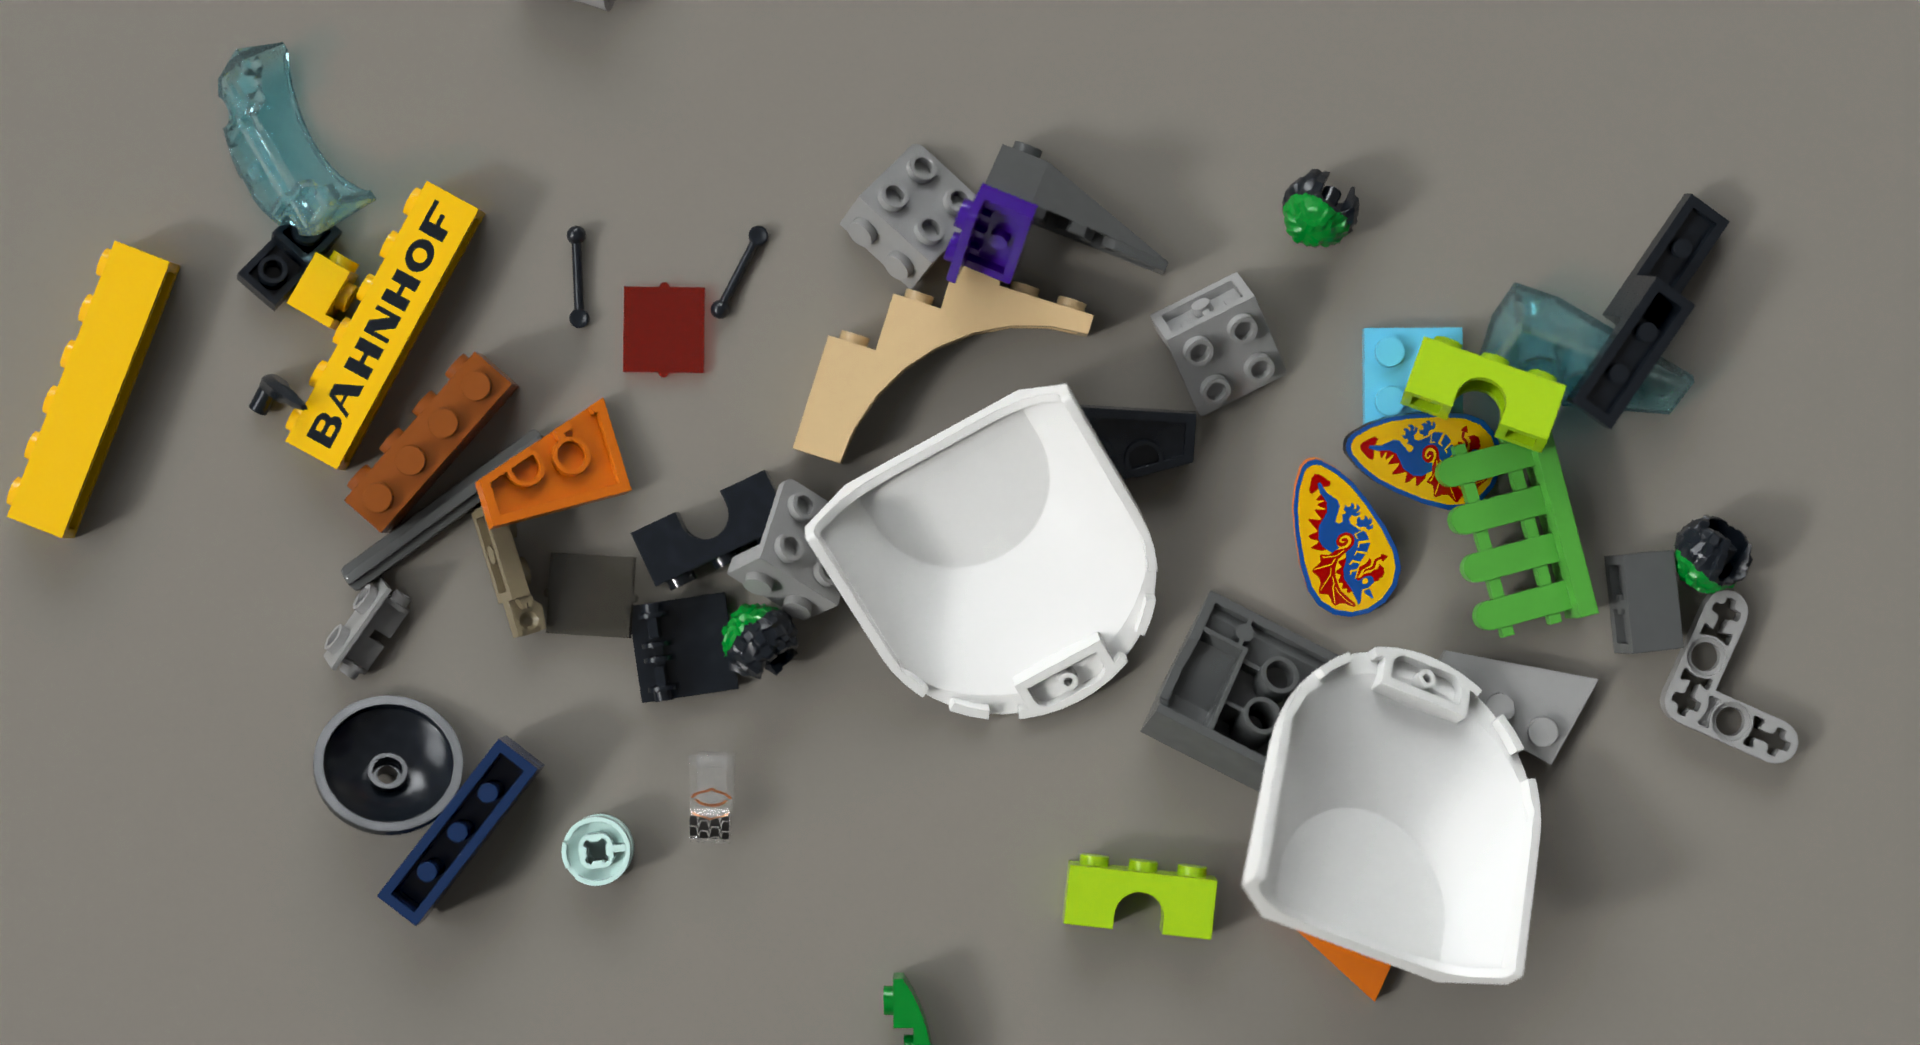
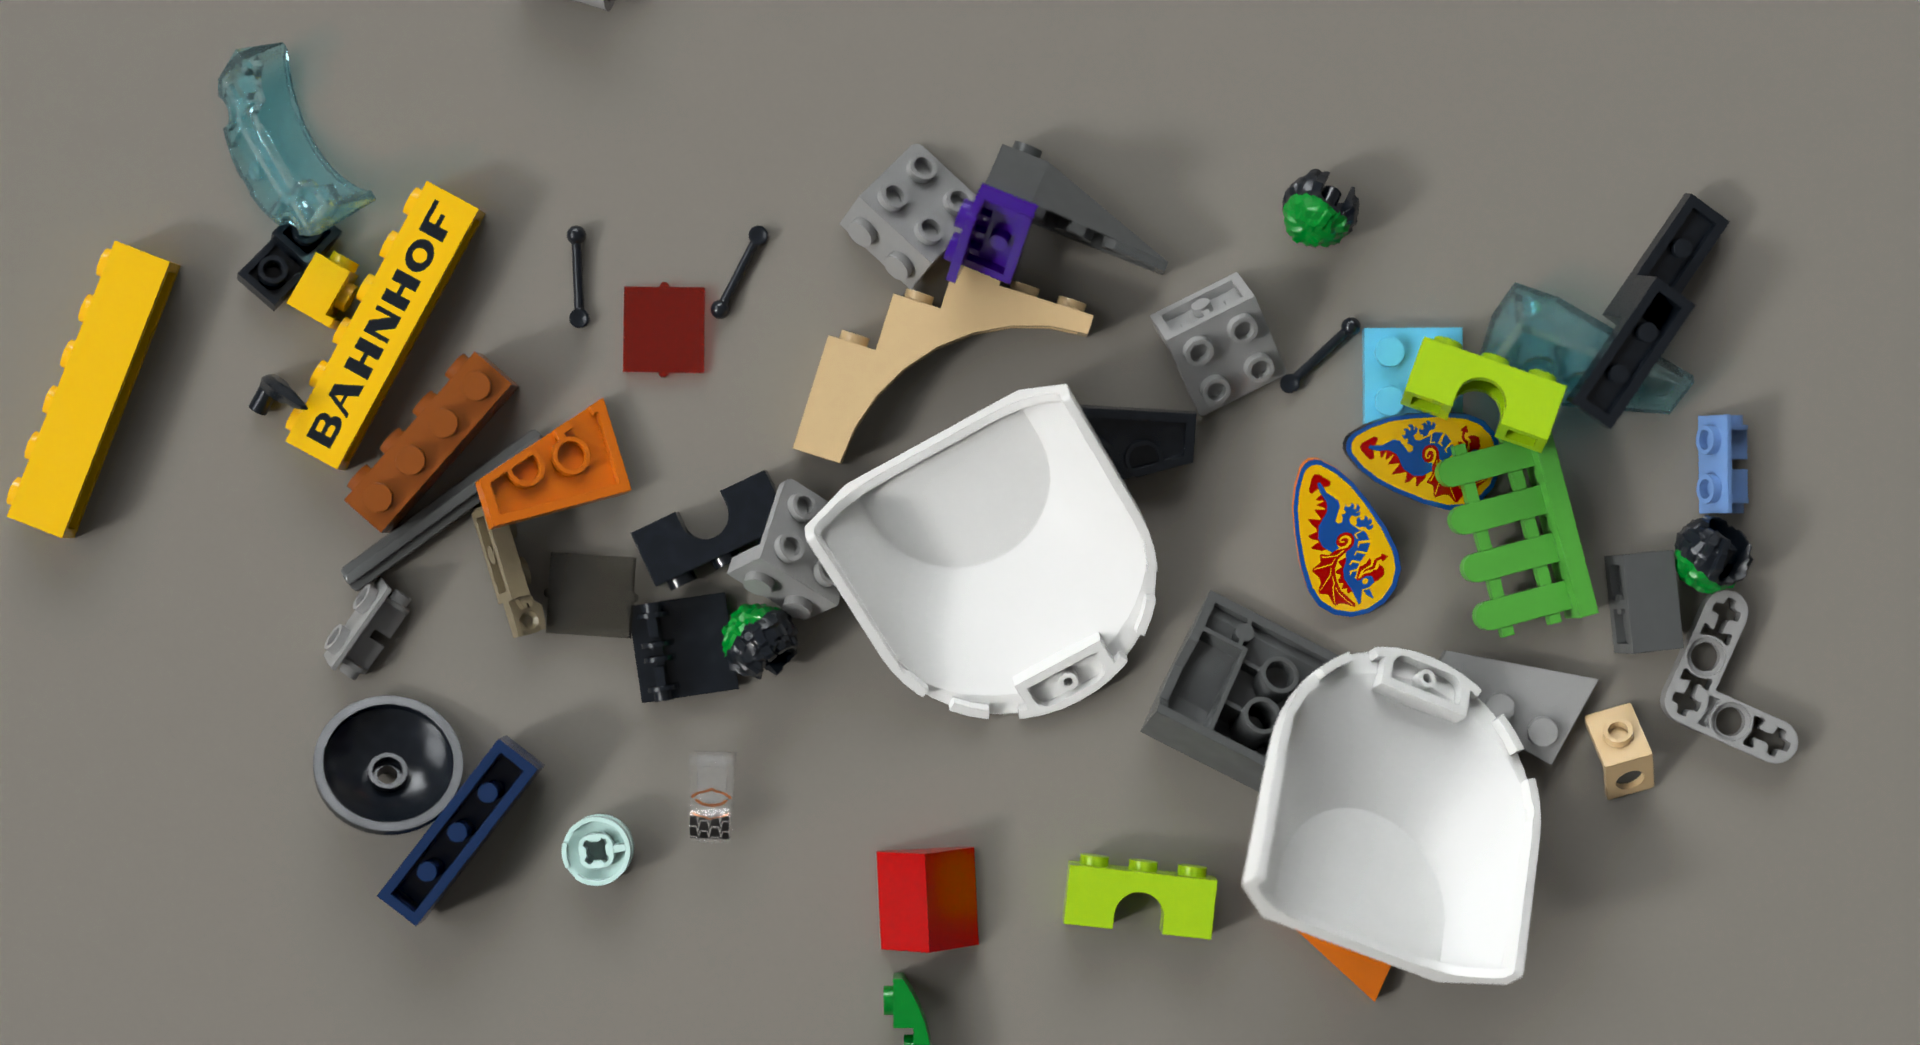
(927, 899): none -> red slope
(1290, 382): none -> black hinge
(1621, 749): none -> tan bracket
(1718, 443): none -> medium blue hinge

